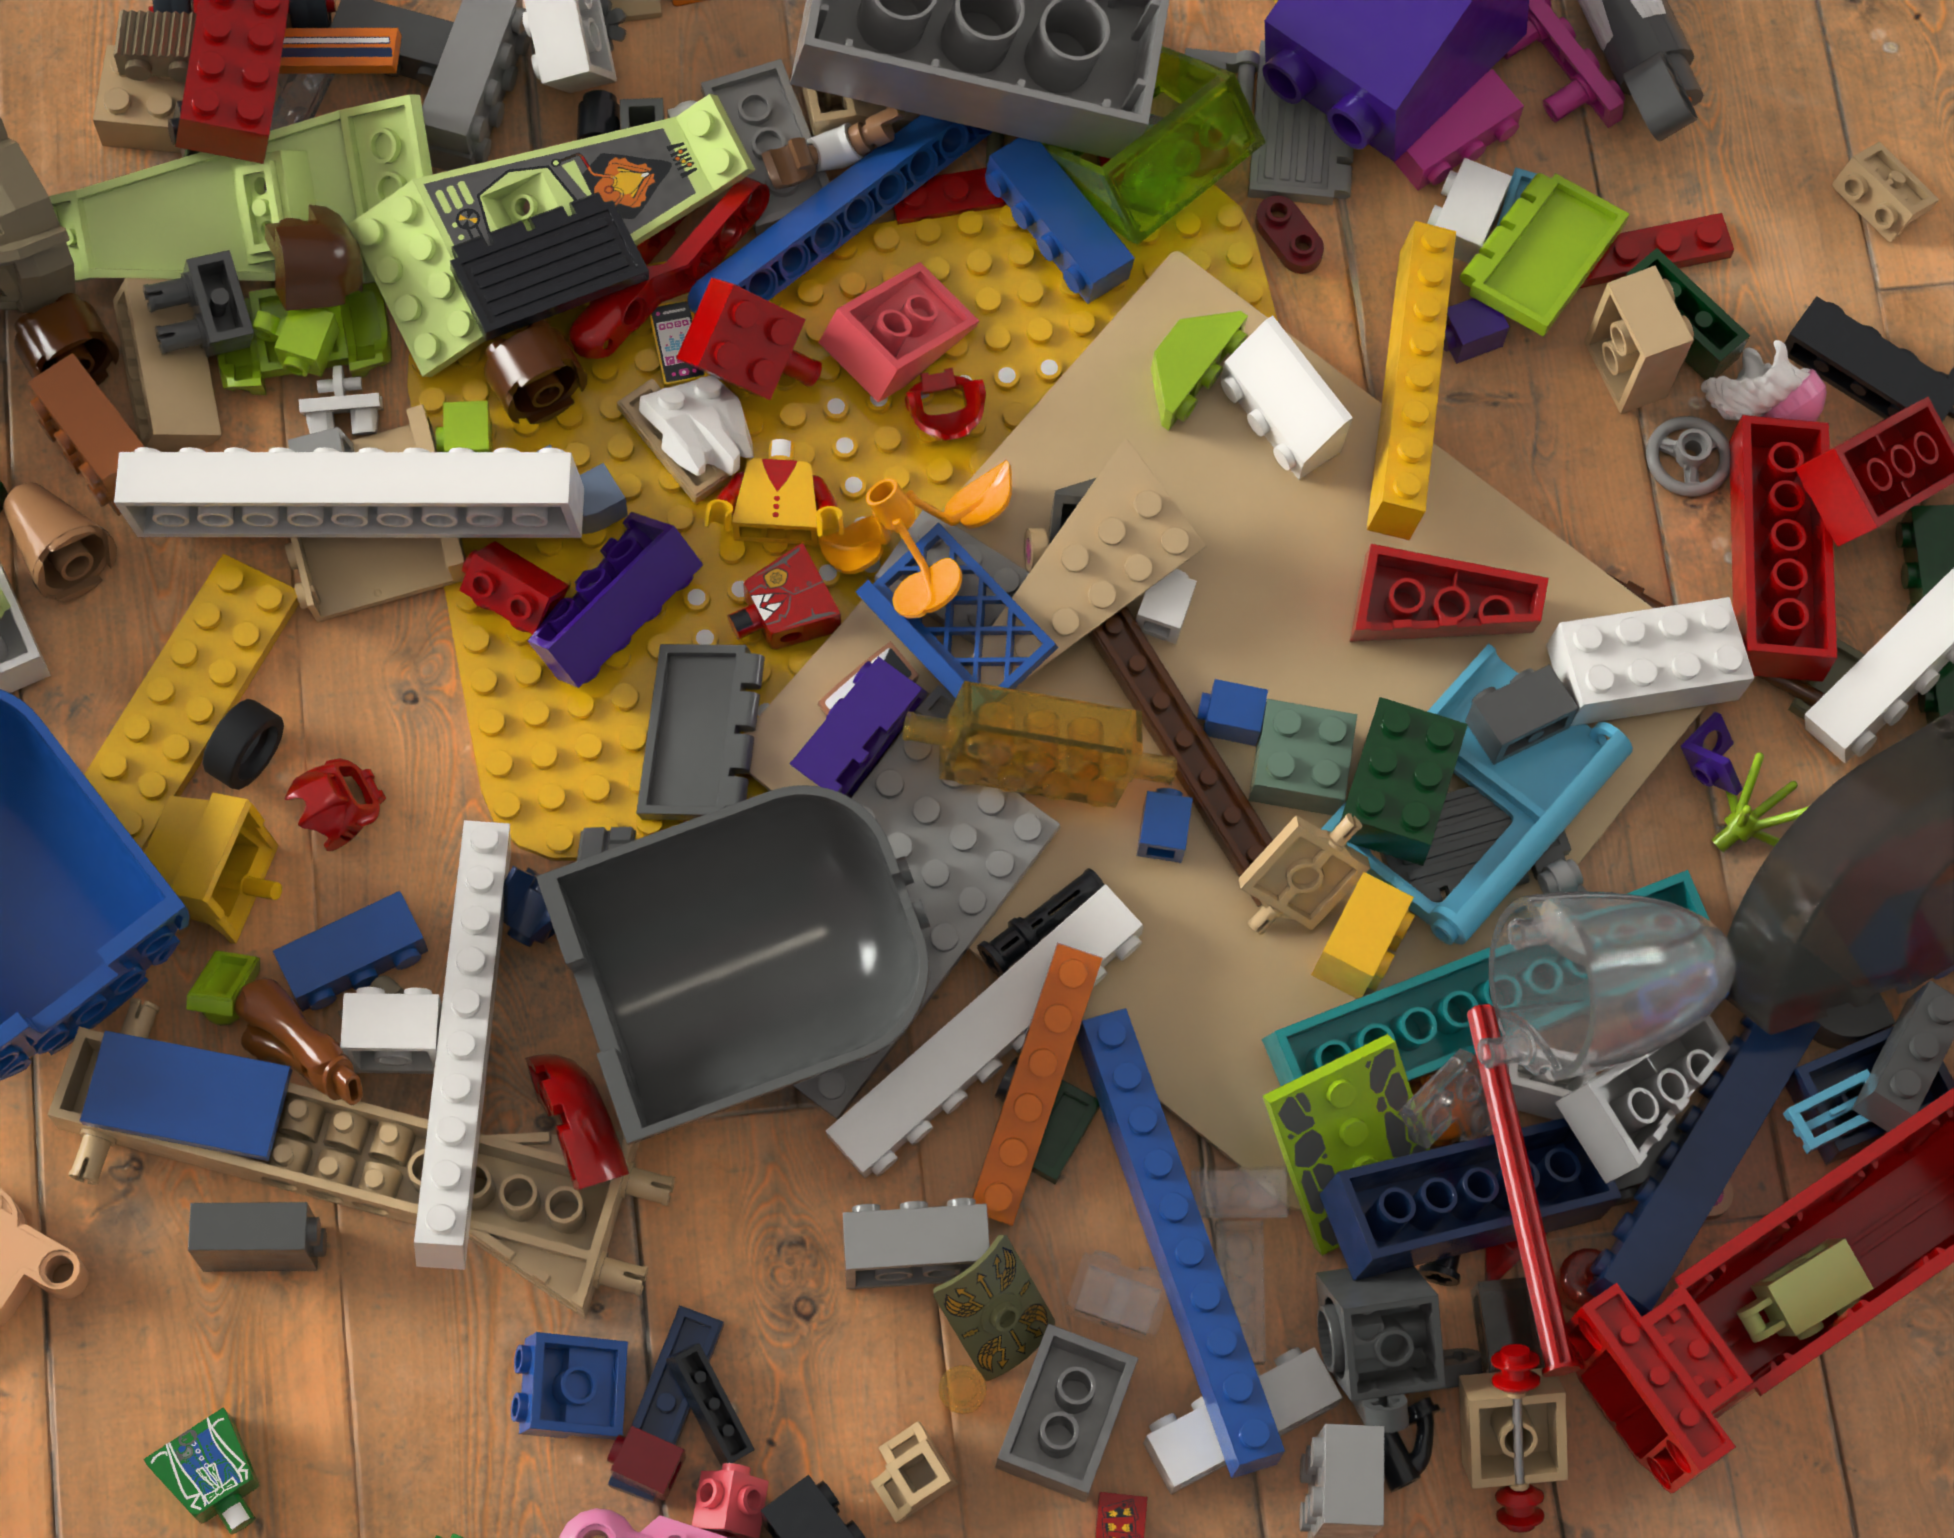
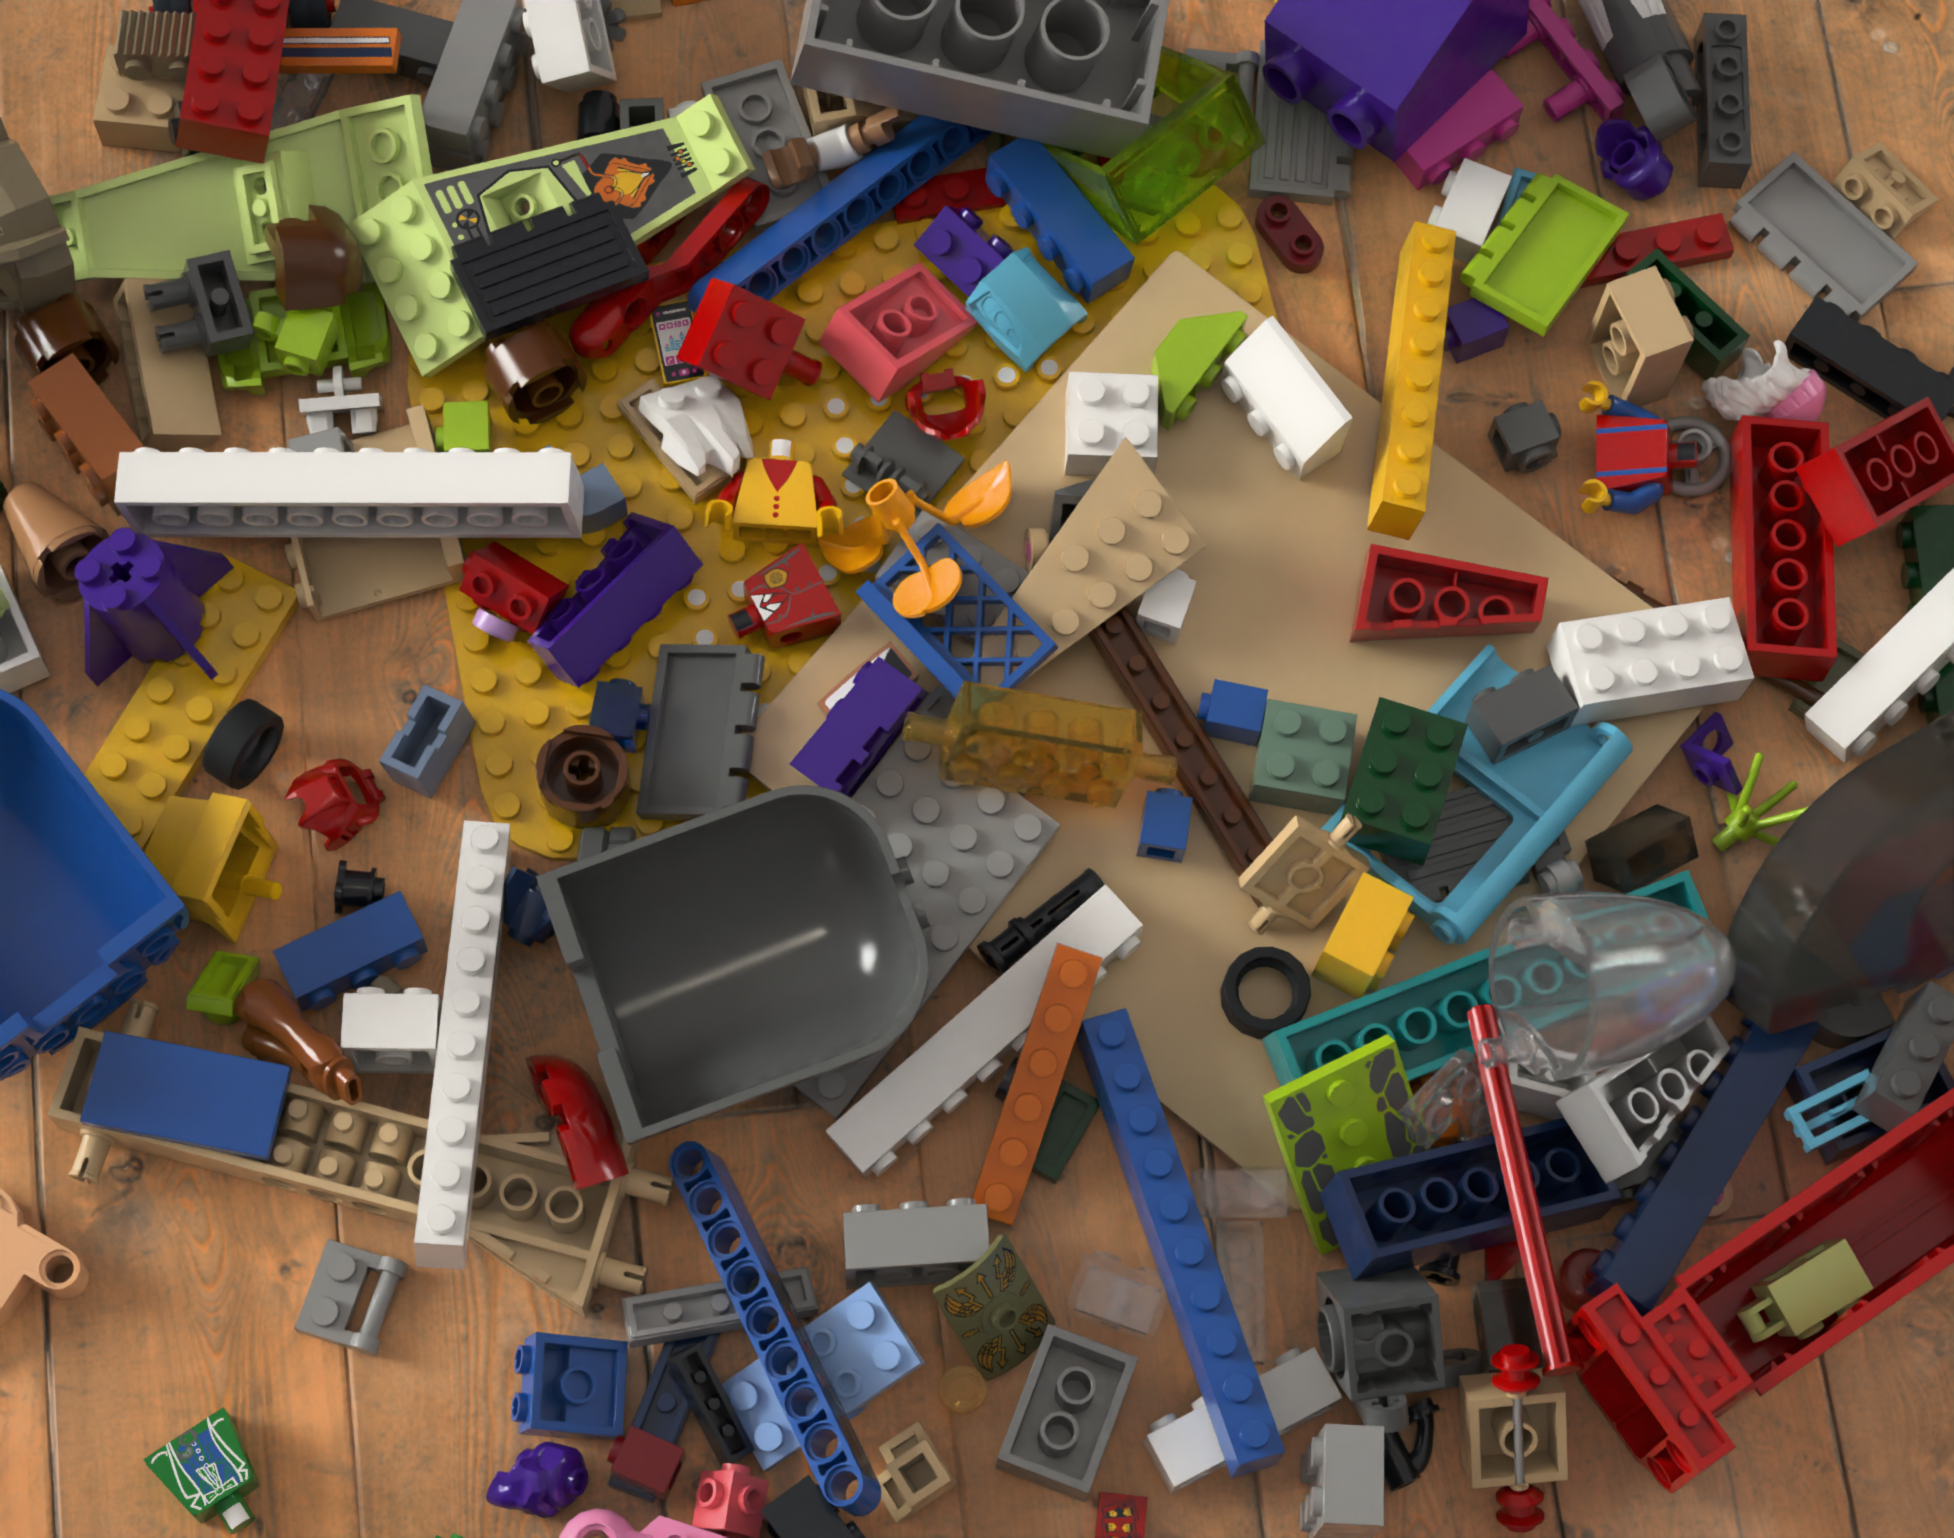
(144, 601): none -> dark purple brick
(255, 1236): dark grey brick -> none
(337, 1292): none -> light grey plate
(357, 888): none -> black brick
(428, 741): none -> sand blue brick
(495, 625): none -> lavender tile
(541, 1480): none -> dark purple head
(562, 765): none -> reddish brown brick
(621, 711): none -> clear blue brick
(702, 1309): none -> light grey tile
(786, 1340): none -> blue beam
(861, 1353): none -> light blue plate
(906, 455): none -> dark grey hinge
(962, 247): none -> dark purple bracket
(1023, 308): none -> medium azure slope
(1104, 412): none -> white brick
(1275, 959): none -> black tyre
(1525, 436): none -> dark grey brick
(1631, 455): none -> torso
(1632, 159): none -> dark purple head
(1641, 848): none -> clear smoke brick
(1725, 107): none -> dark grey brick
(1823, 237): none -> light grey hinge

